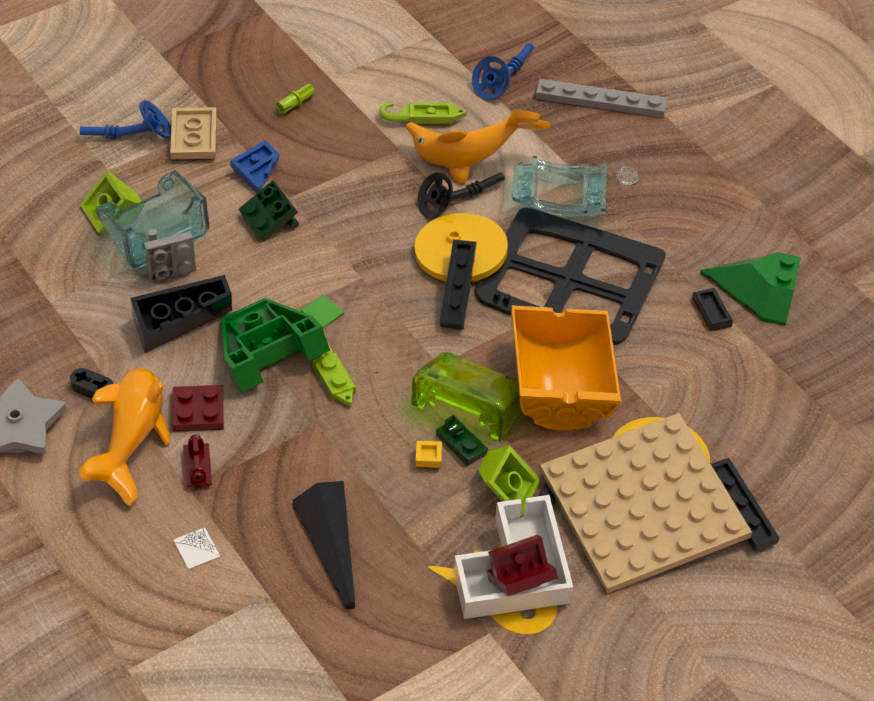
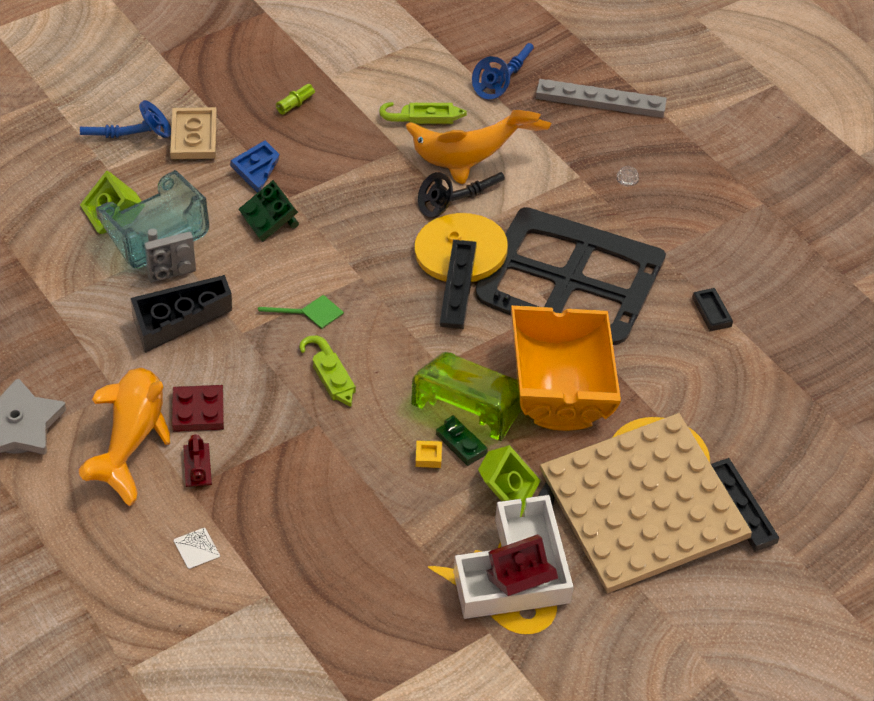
(93, 382): black beam -> none
(267, 334): green wedge -> none
(325, 518): black wedge -> none
(592, 178): clear light blue wedge -> none
(760, 283): green wedge -> none

